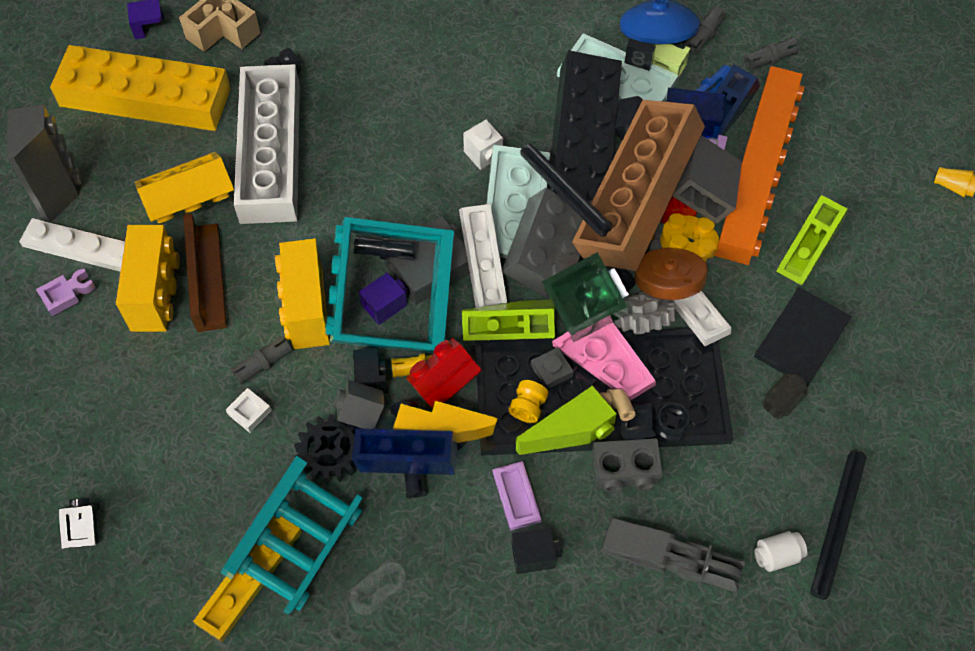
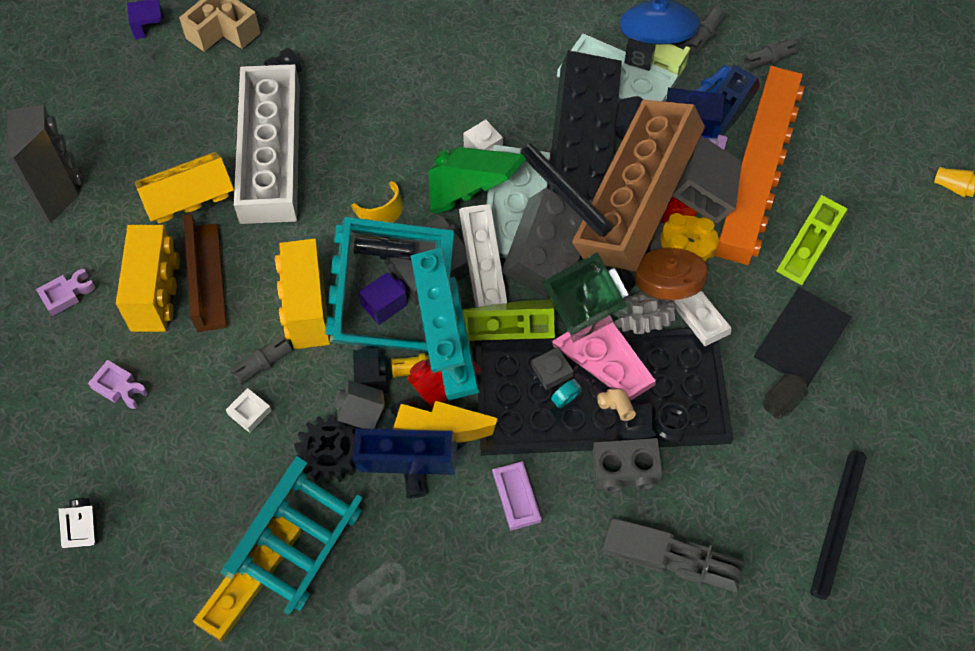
(73, 244): white plate -> none
(116, 382): none -> lavender plate
(141, 87): yellow brick -> none
(385, 213): none -> yellow helmet
(444, 324): none -> teal fence
(465, 172): none -> green wedge
(527, 404): yellow wheel -> none
(535, 550): black brick -> none
(566, 393): none -> teal tile
(571, 425): lime slope -> none
(780, 551): white brick -> none

